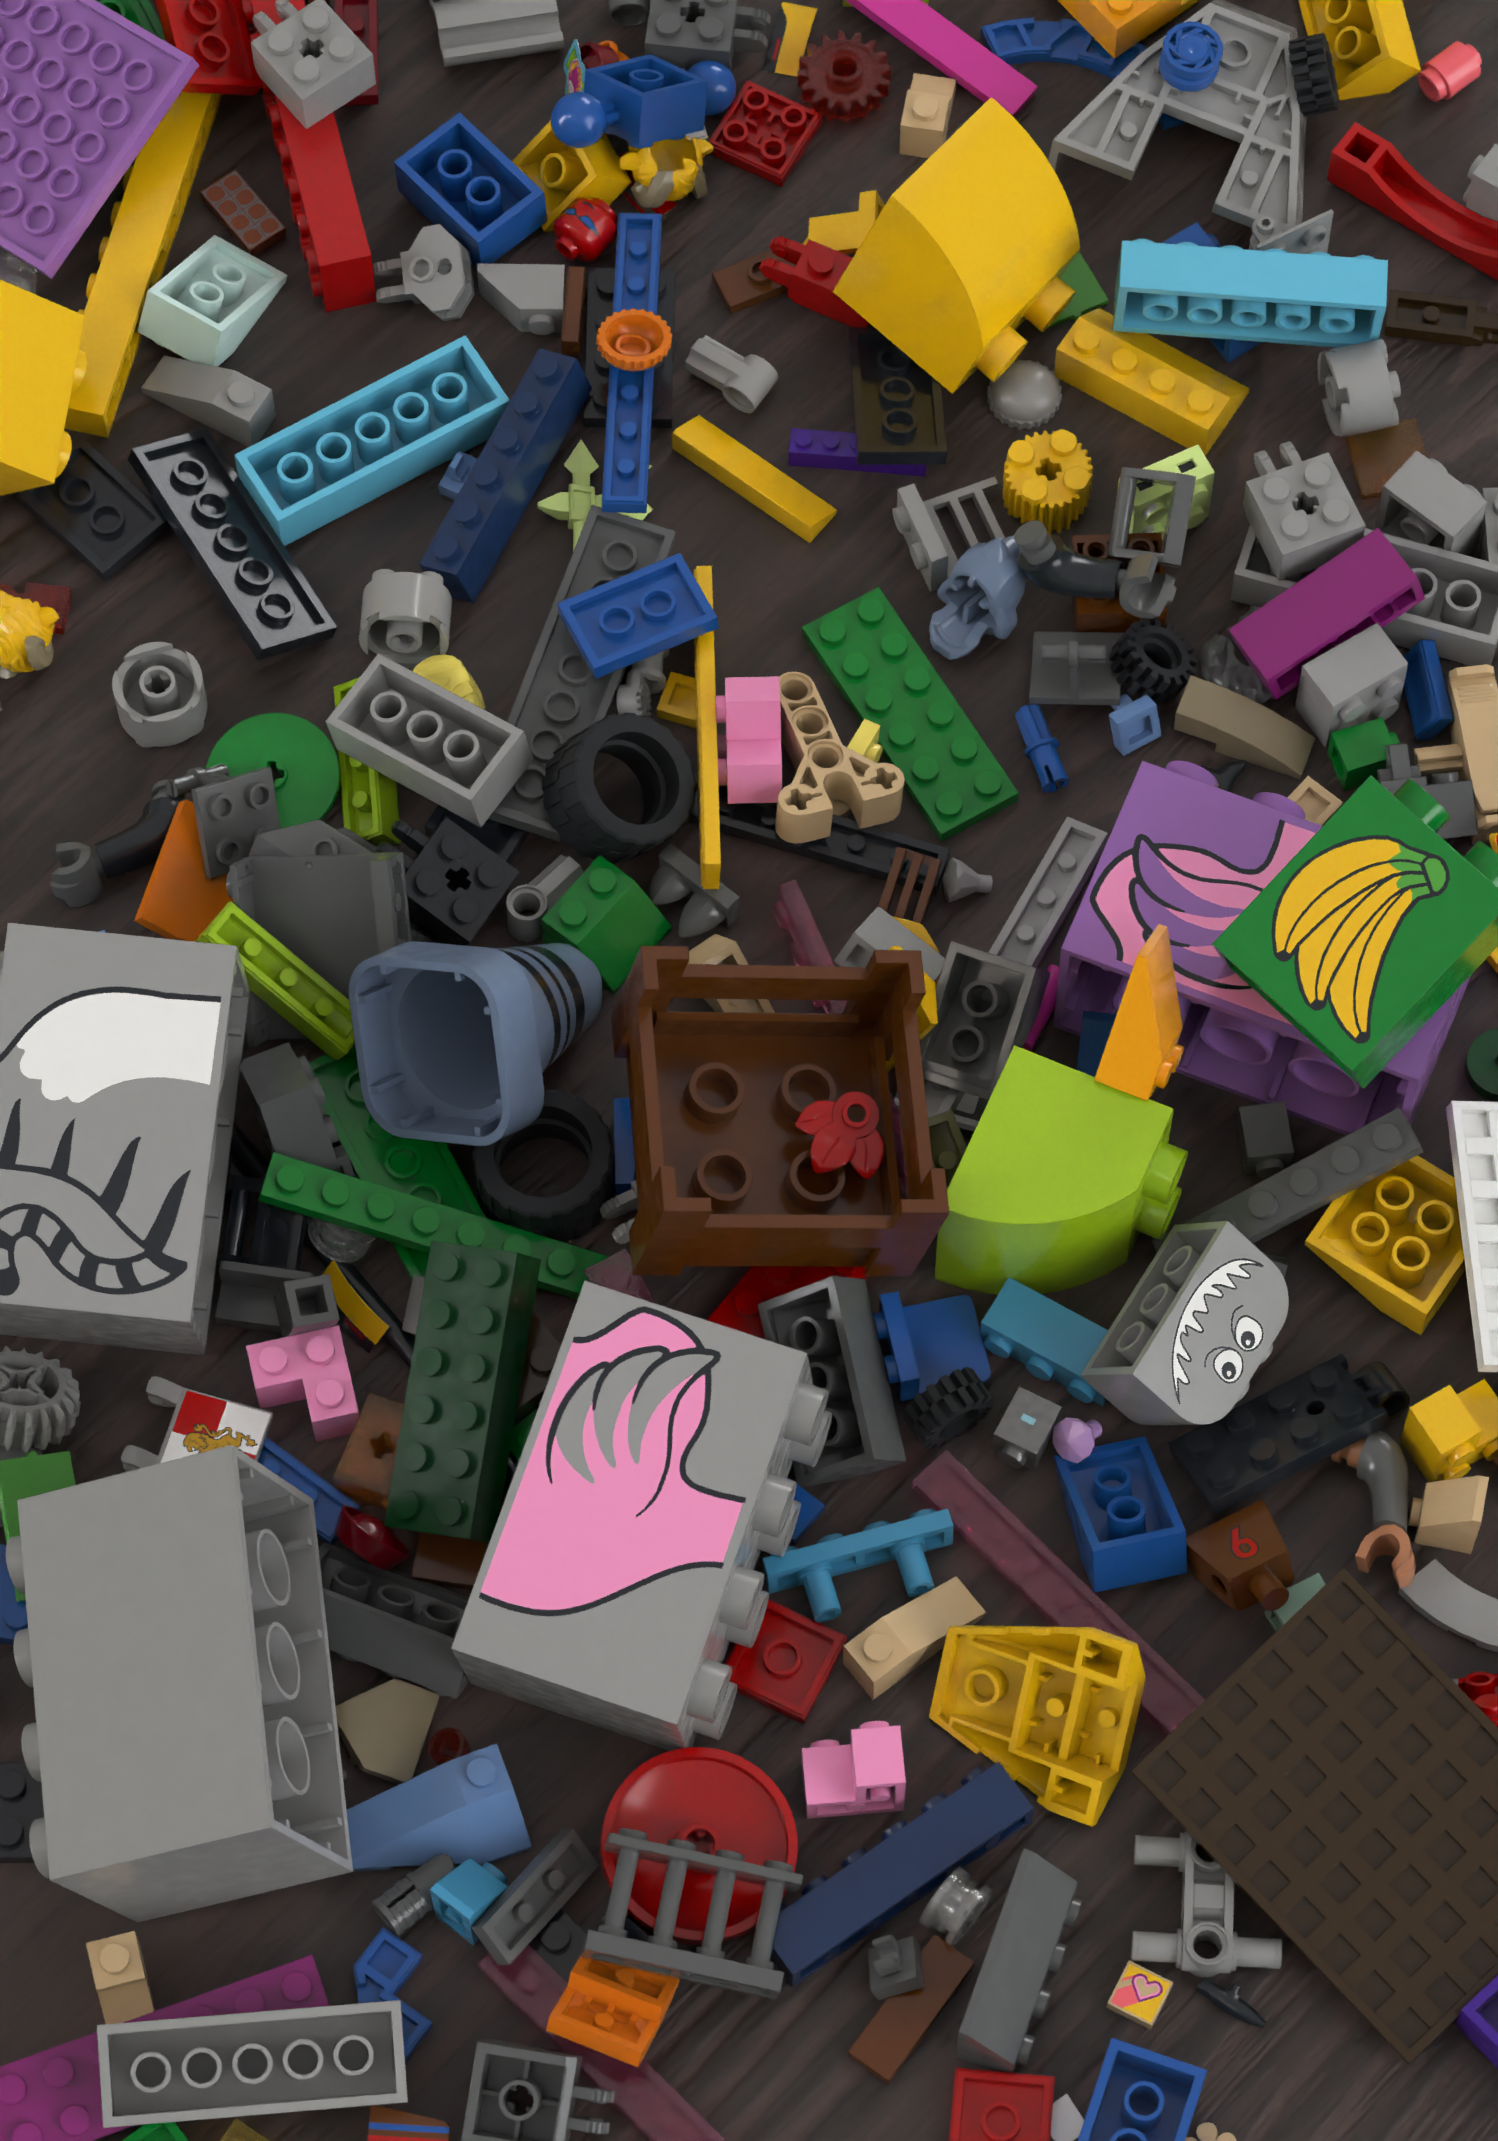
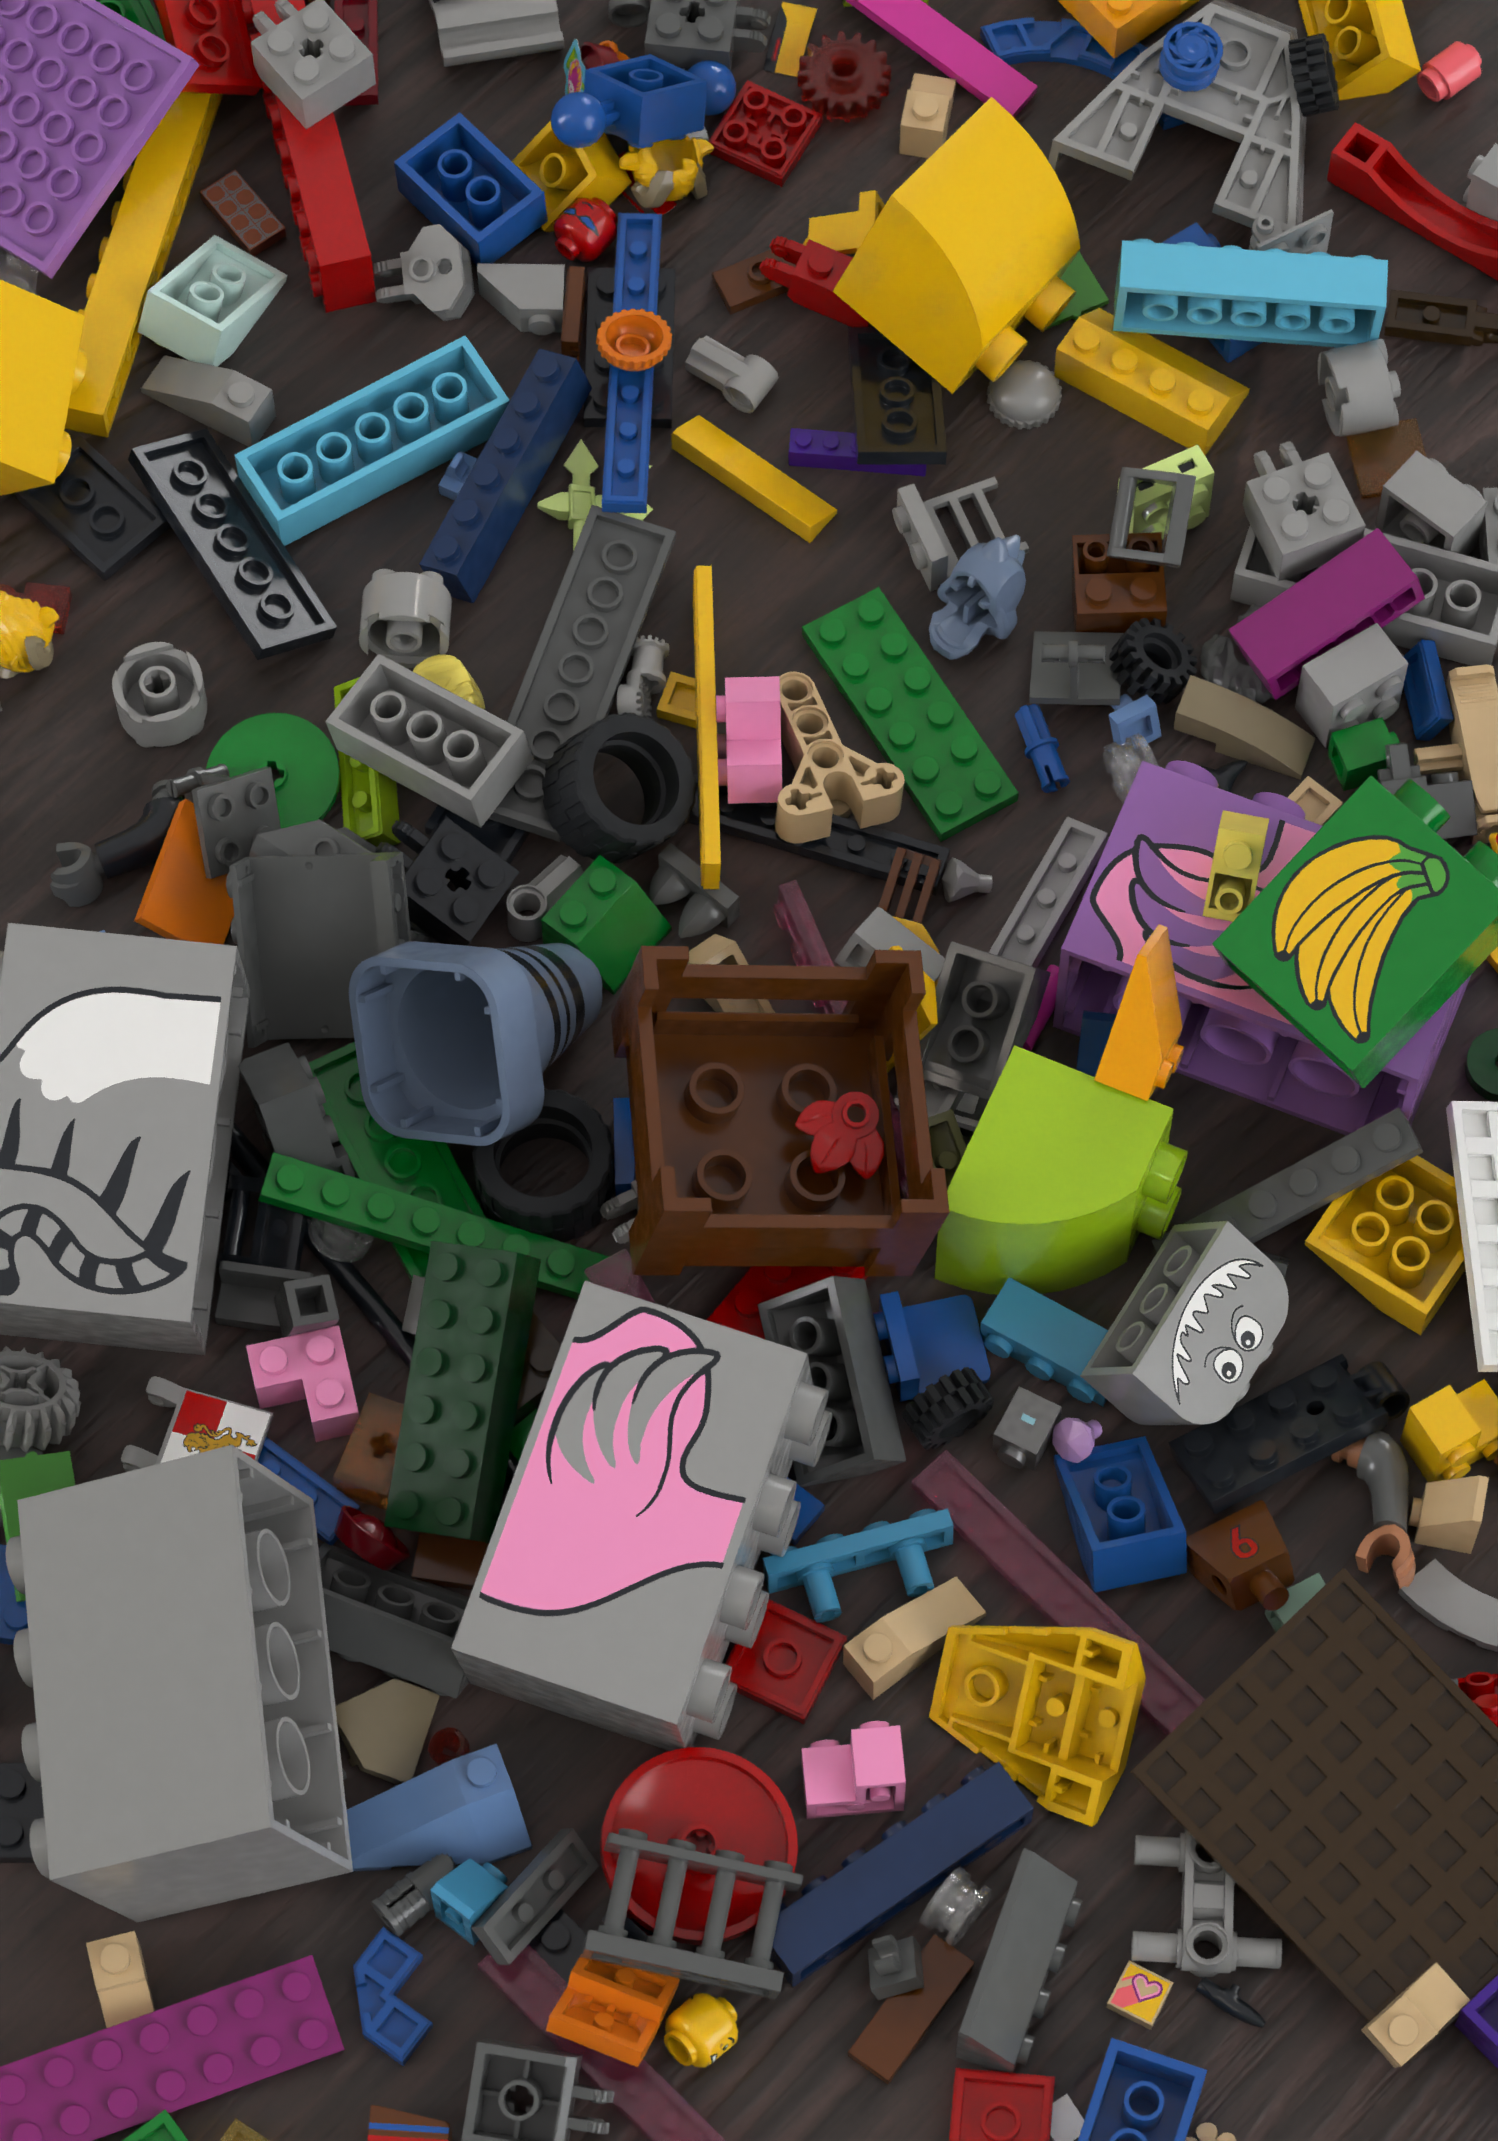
(251, 2063): light grey brick -> none
(285, 981): lime slope -> none
(353, 1312): yellow sticker -> none
(637, 615): blue plate -> none
(701, 2030): none -> yellow head
(866, 741): light yellow plate -> none
(1047, 479): yellow brick -> none
(1065, 572): piece -> none
(1125, 761): none -> clear wheel
(1235, 865): none -> light yellow slope
(1264, 1139): dark grey brick -> none
(1415, 2016): none -> tan arch

